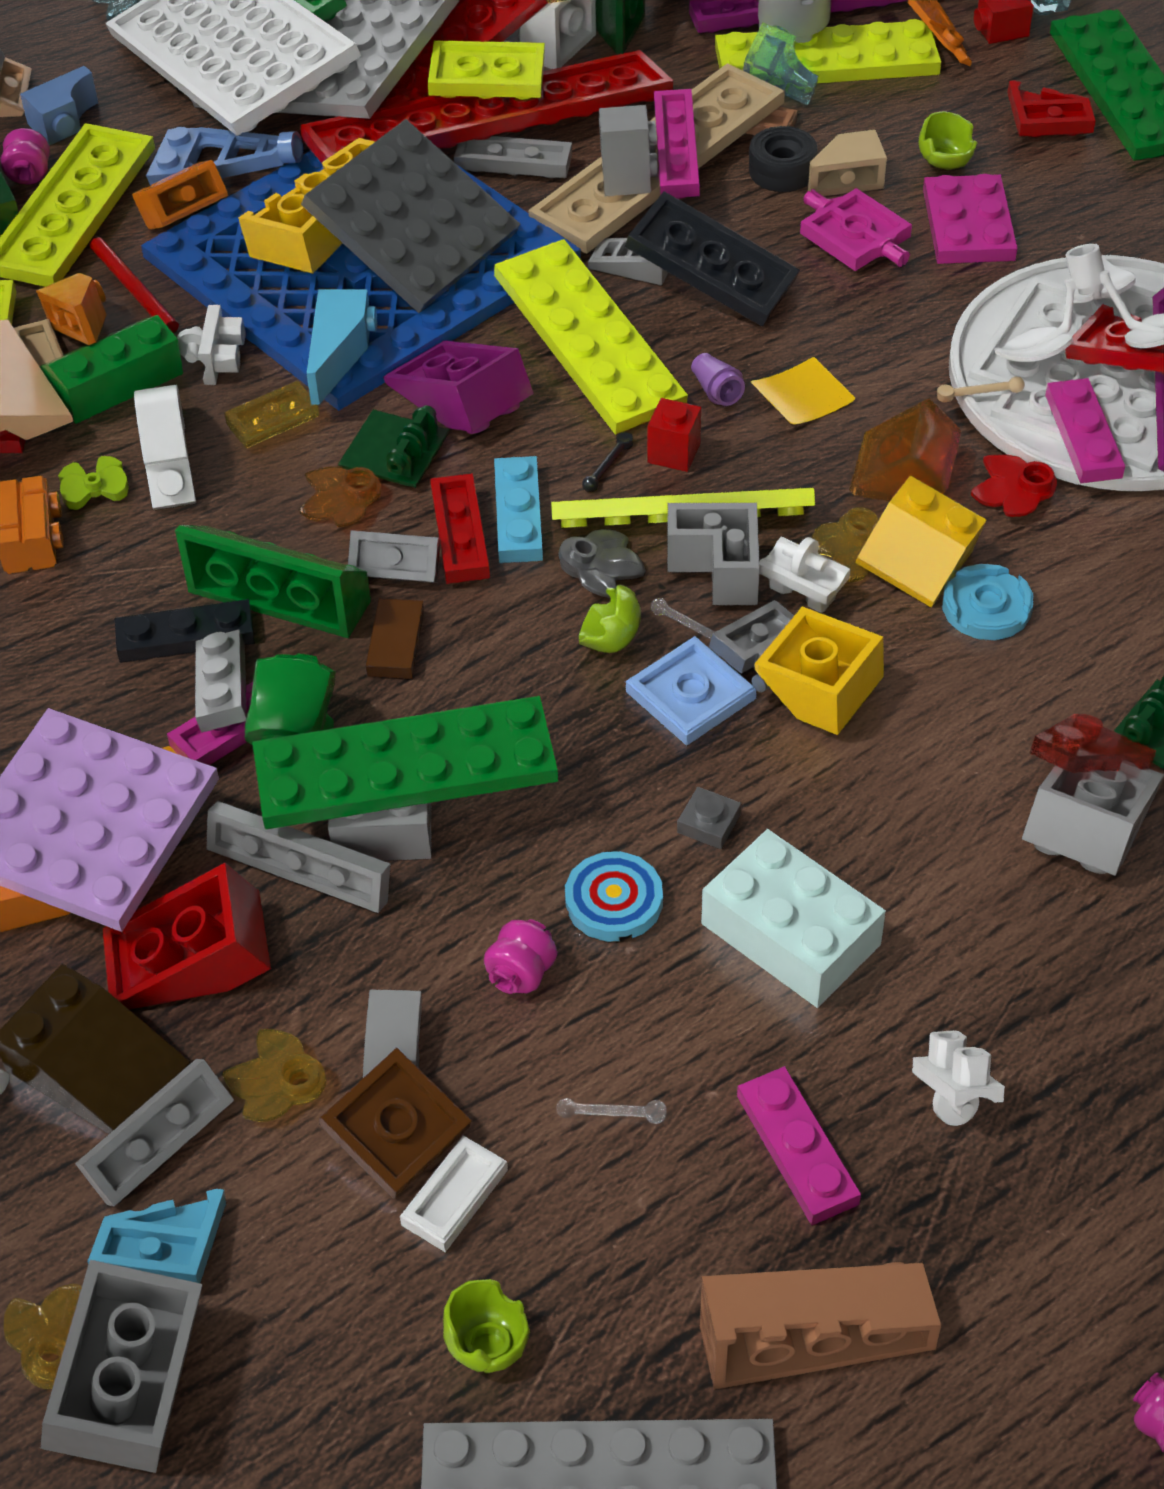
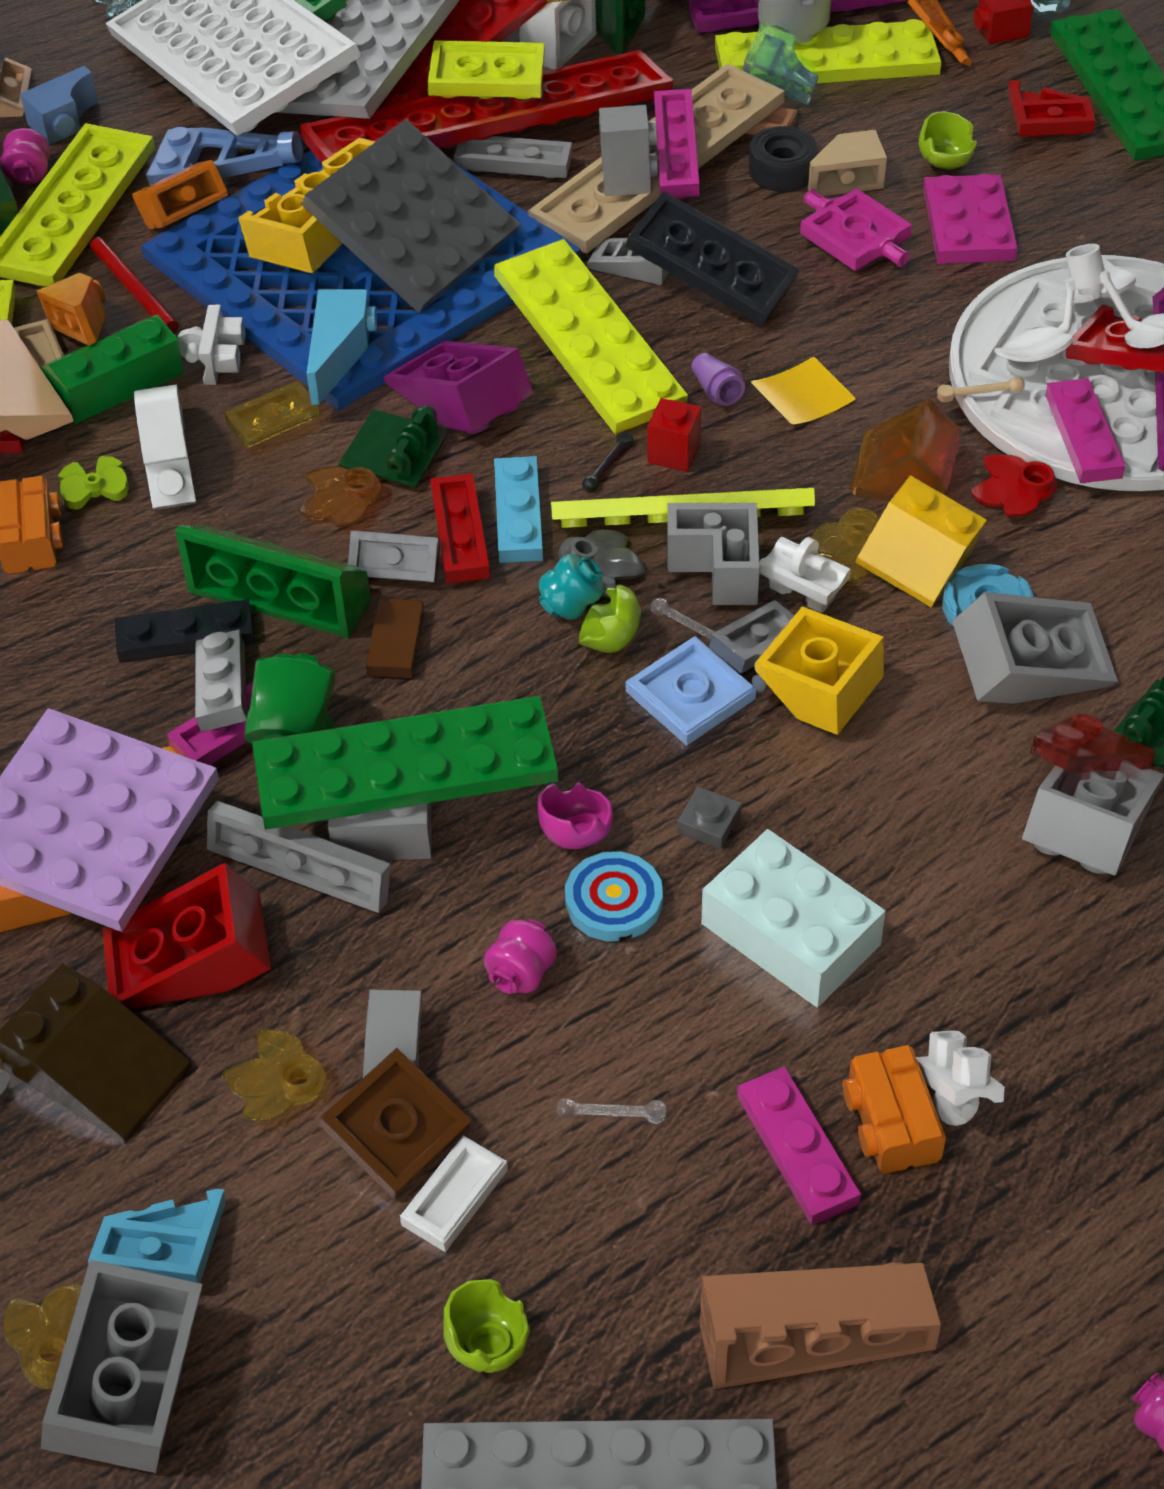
(154, 1132): light grey plate -> none
(571, 586): none -> teal piece
(575, 816): none -> dark pink hair
(894, 1109): none -> orange brick
(1032, 648): none -> light grey slope

